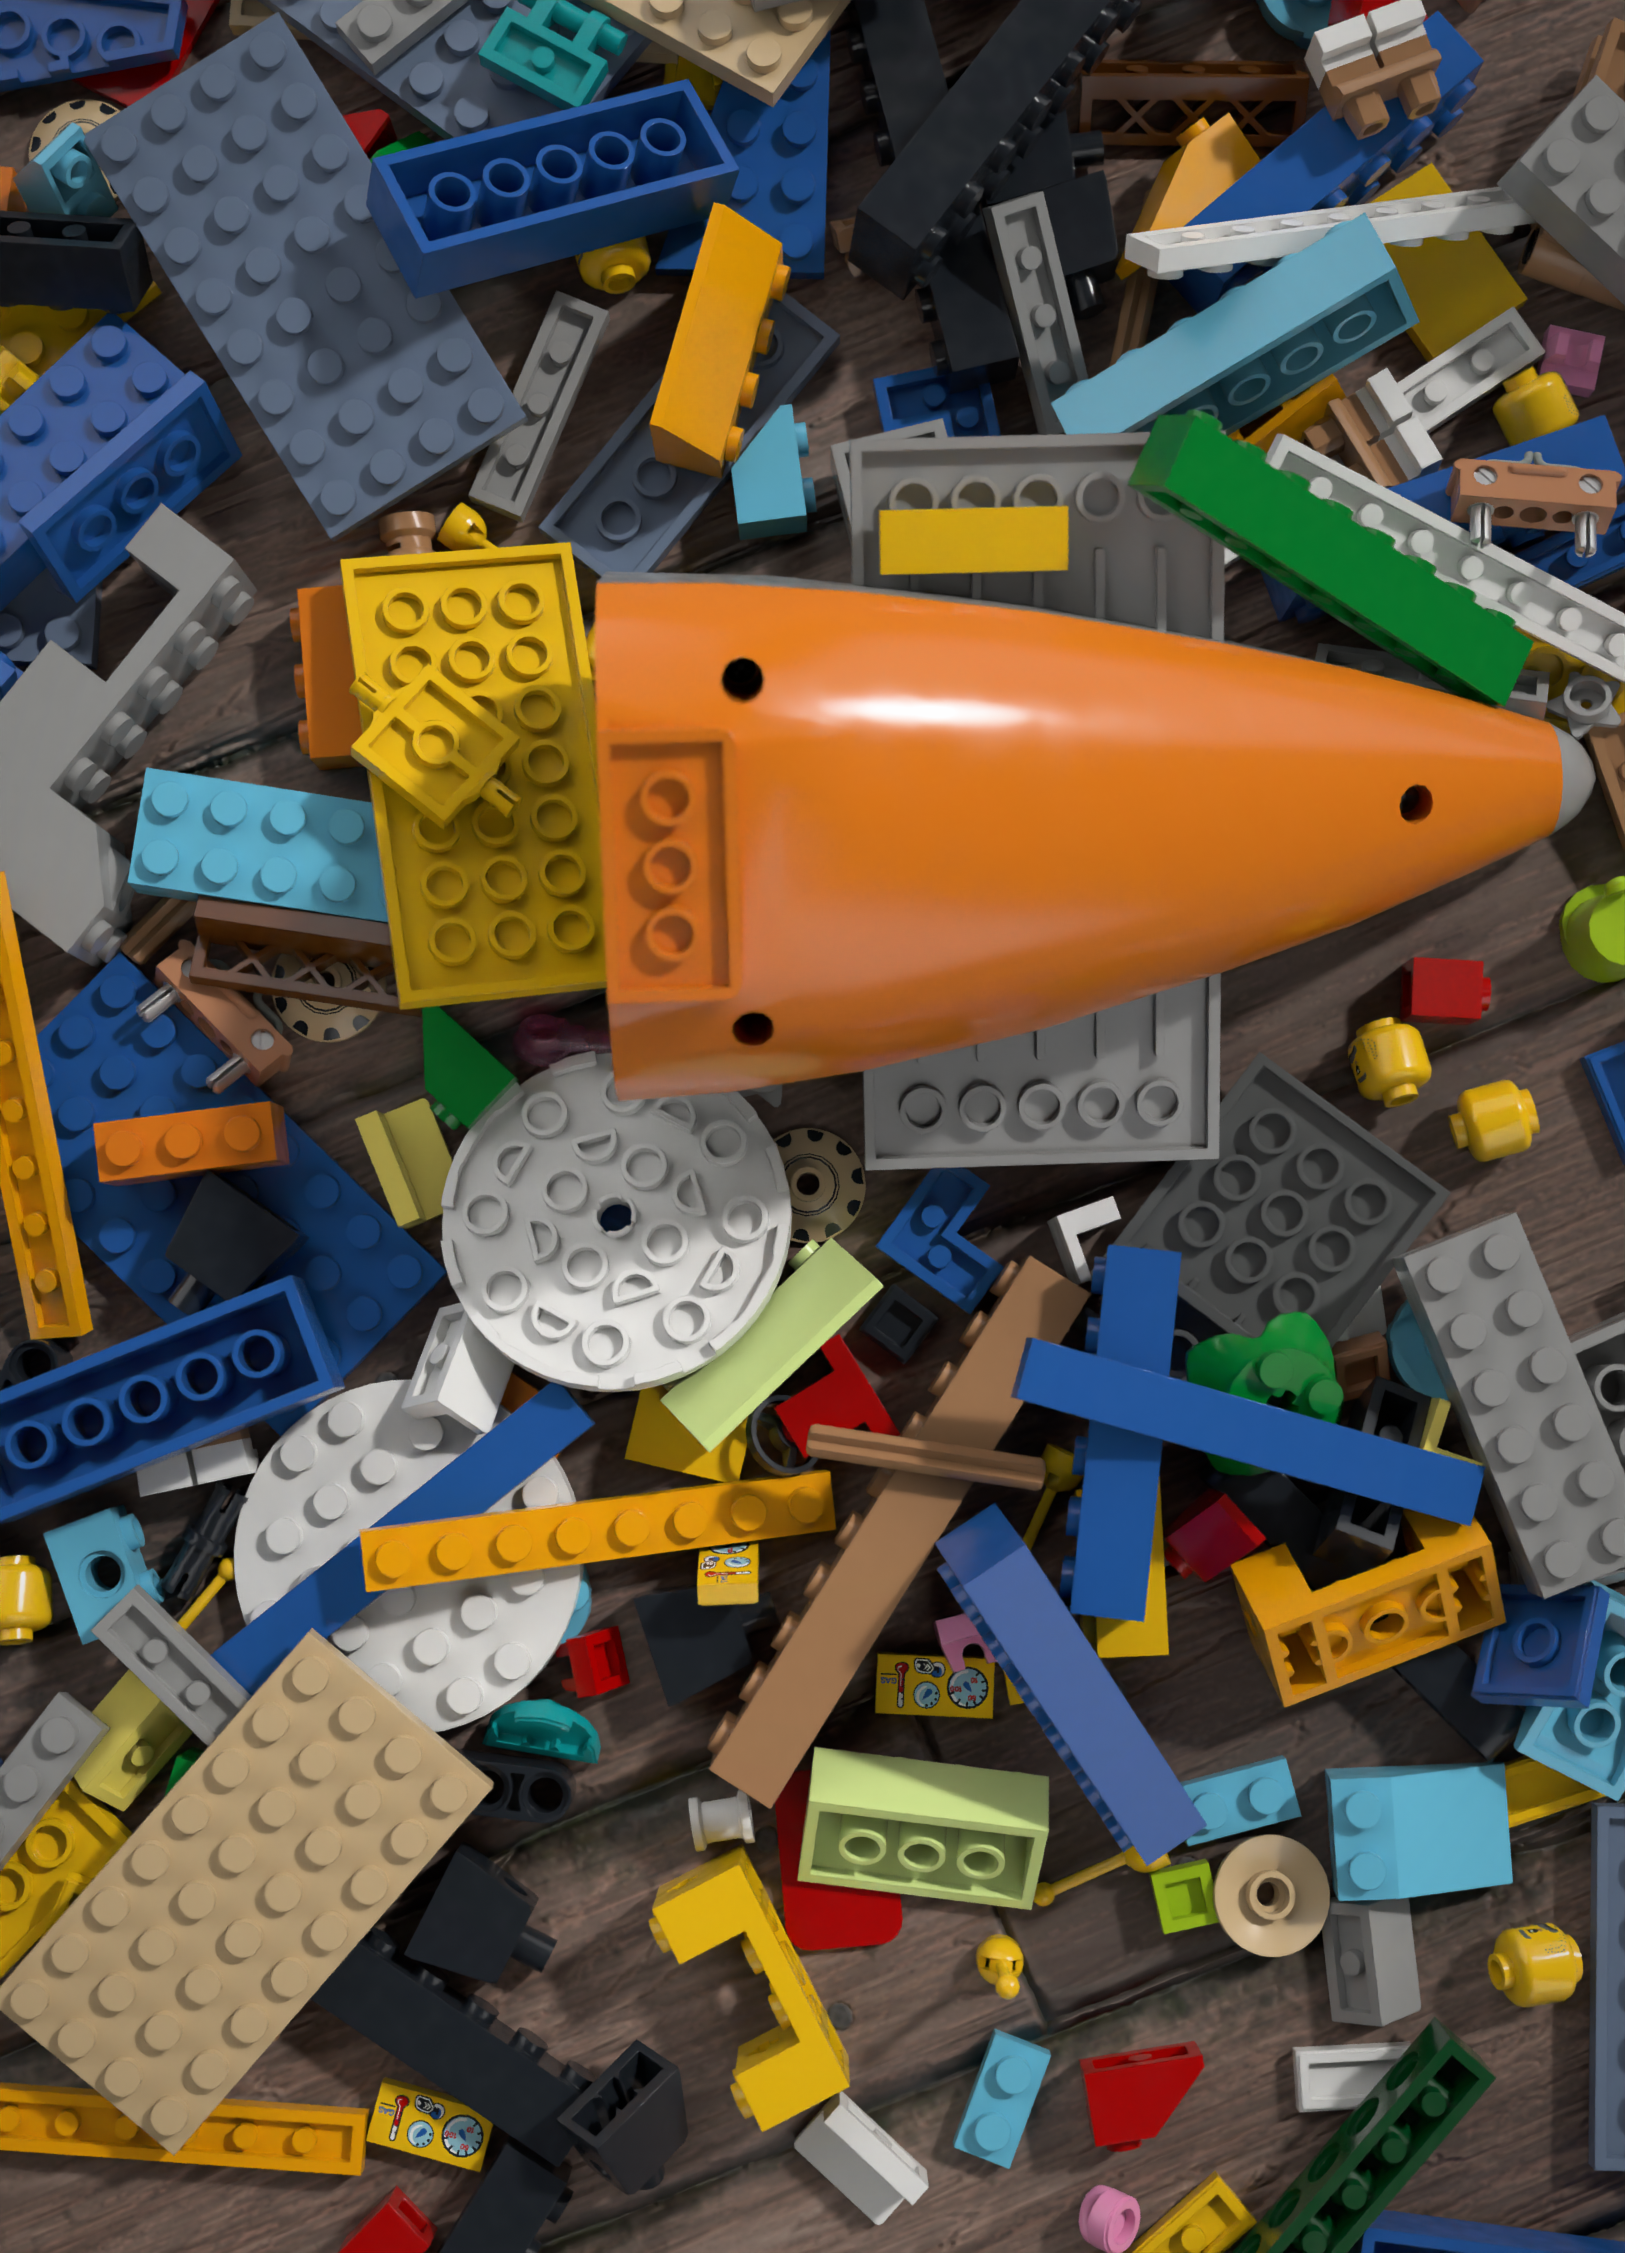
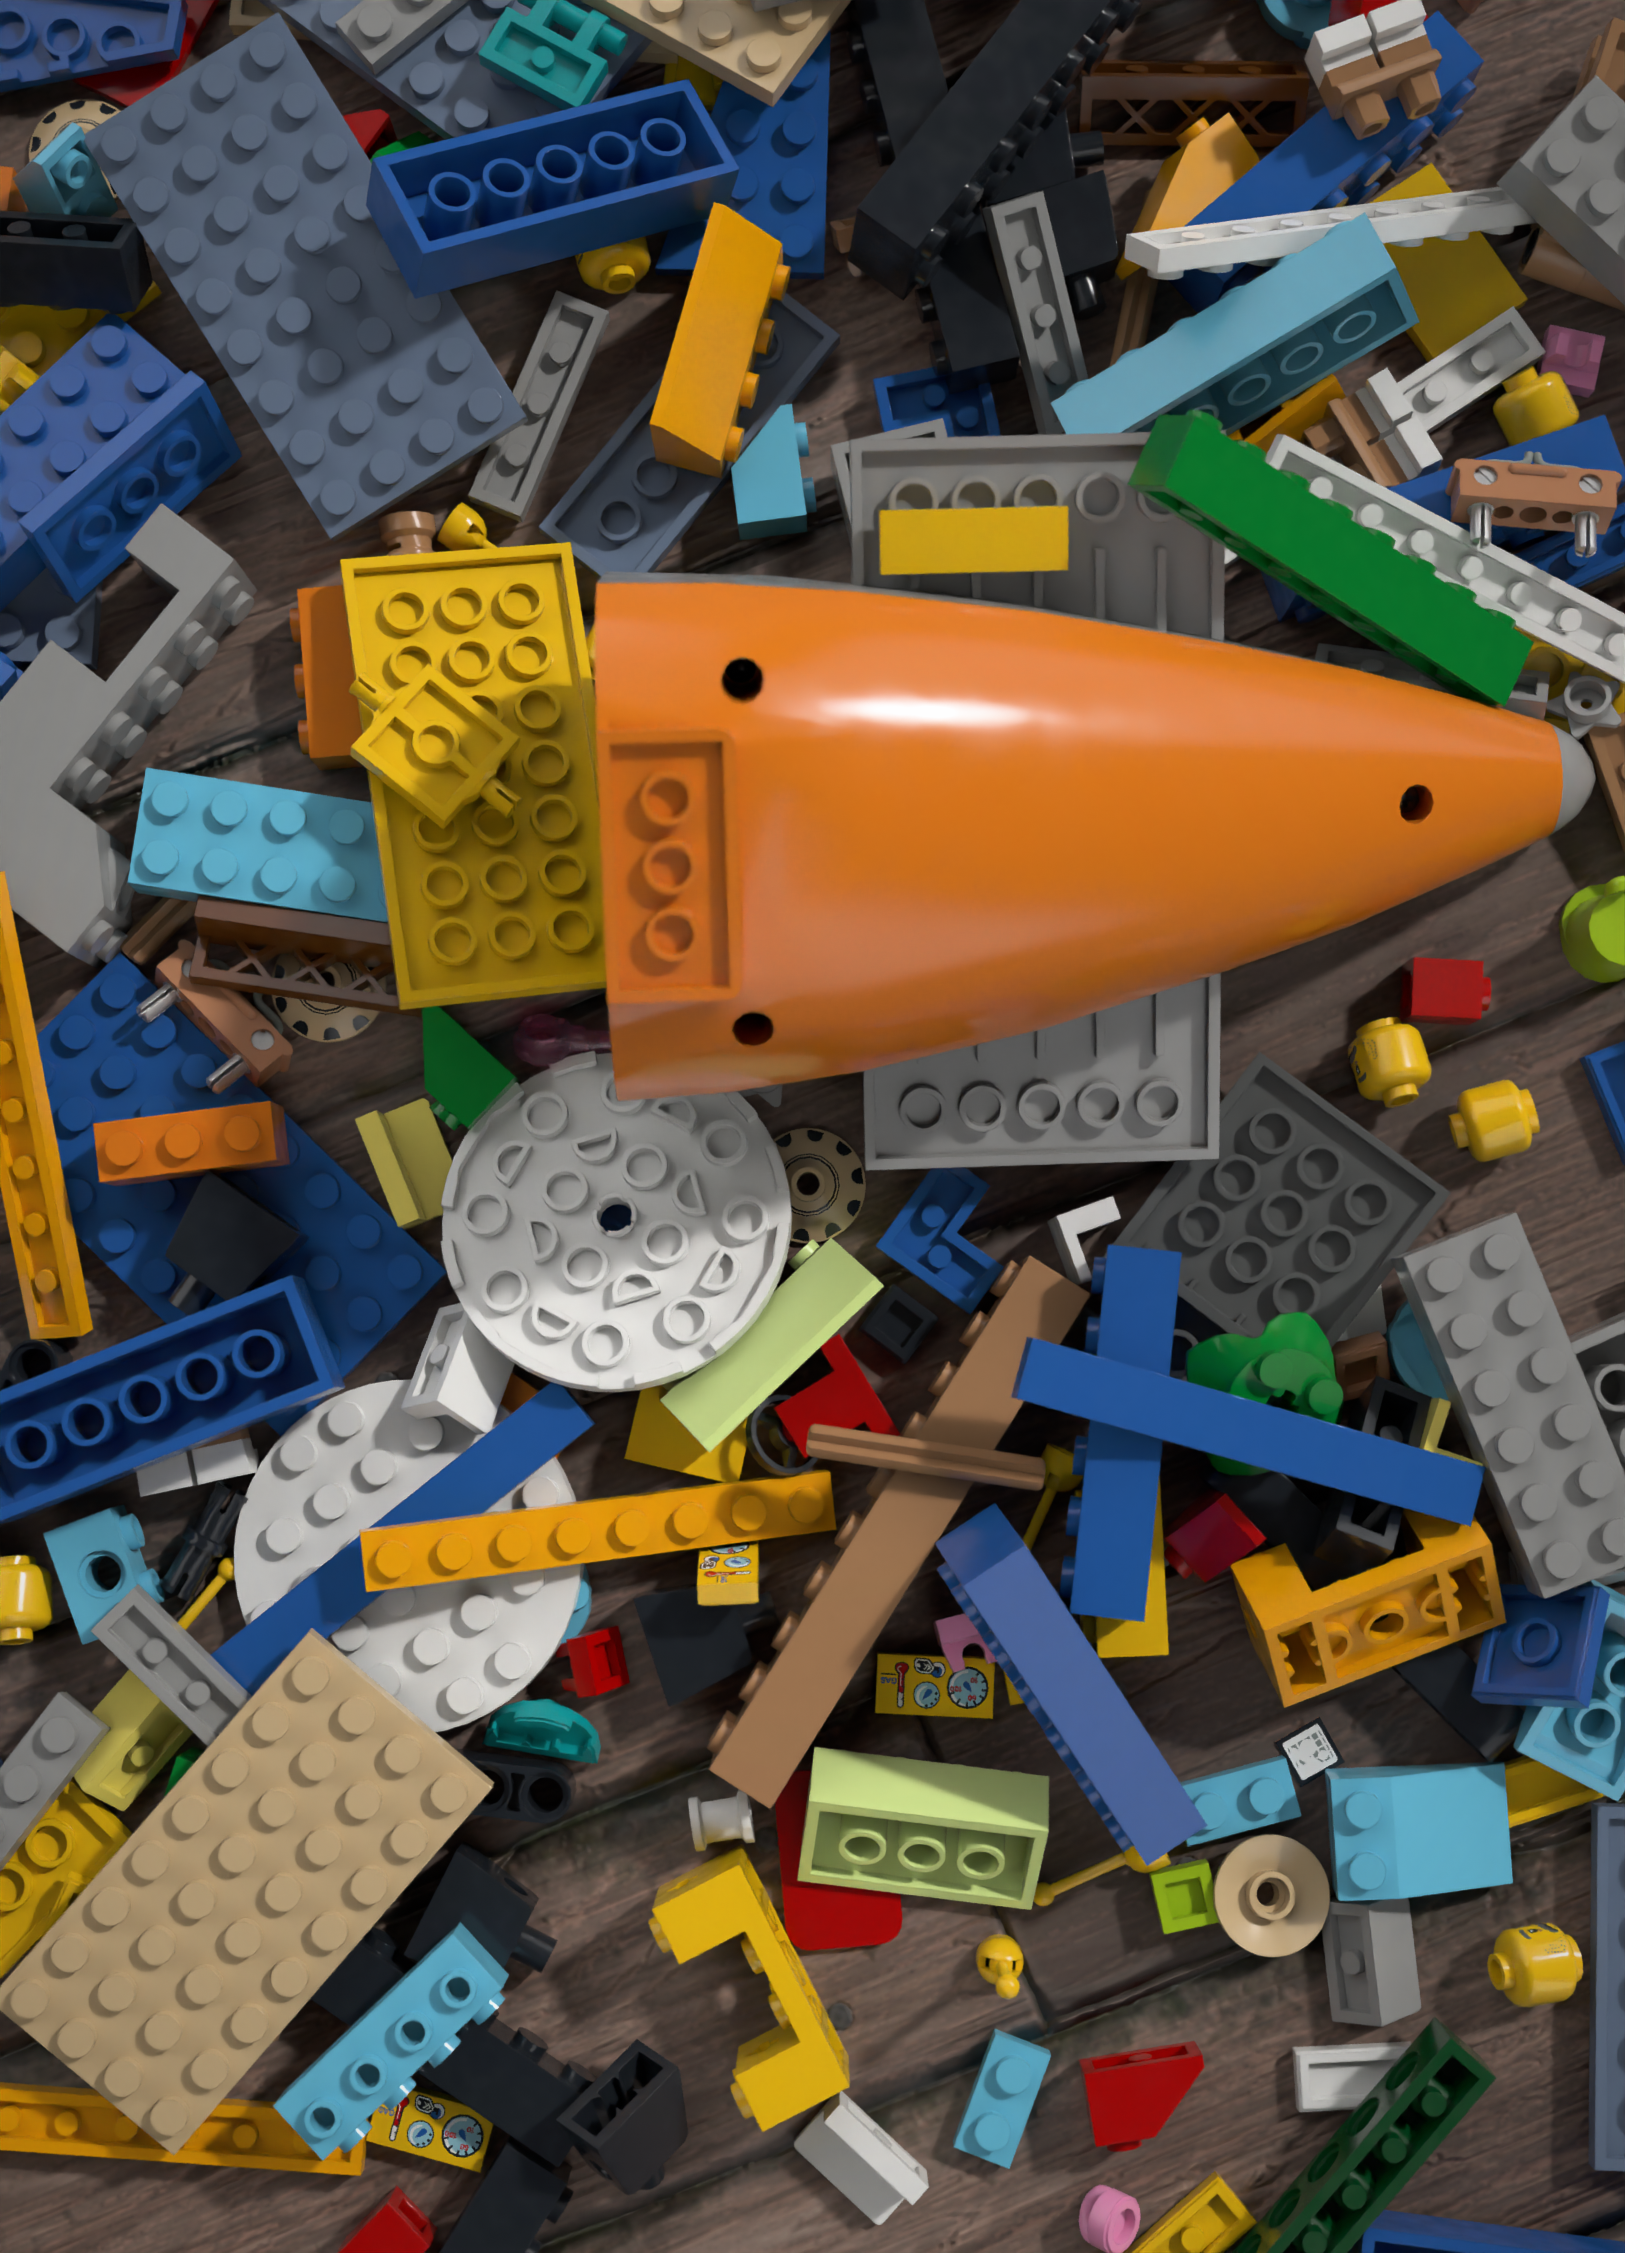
(392, 2041): none -> medium azure brick
(1310, 1751): none -> sticker

